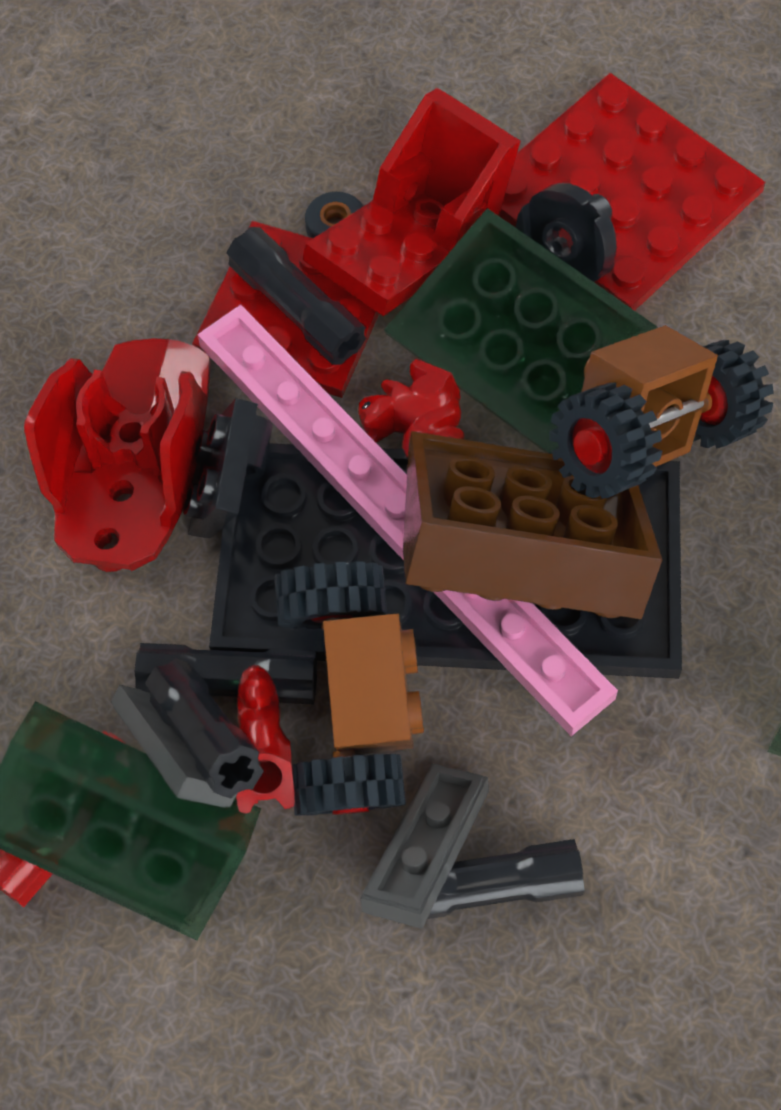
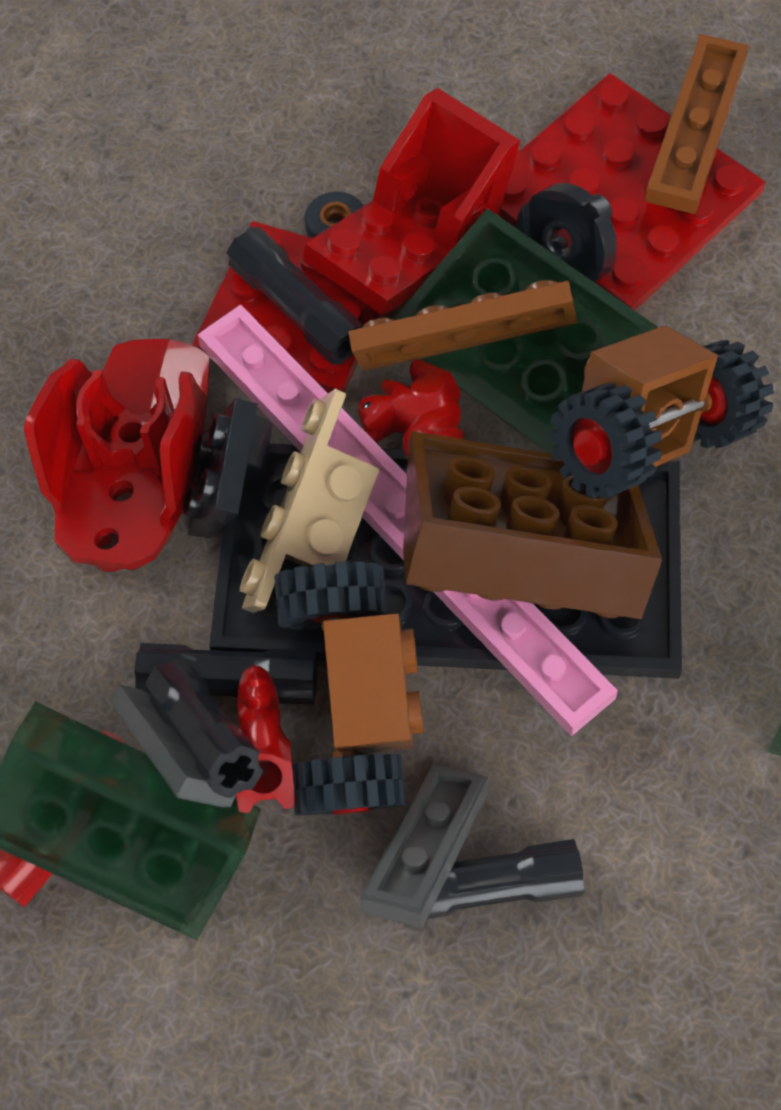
(318, 509): none -> tan bracket
(446, 329): none -> dark orange plate
(697, 124): none -> dark orange plate

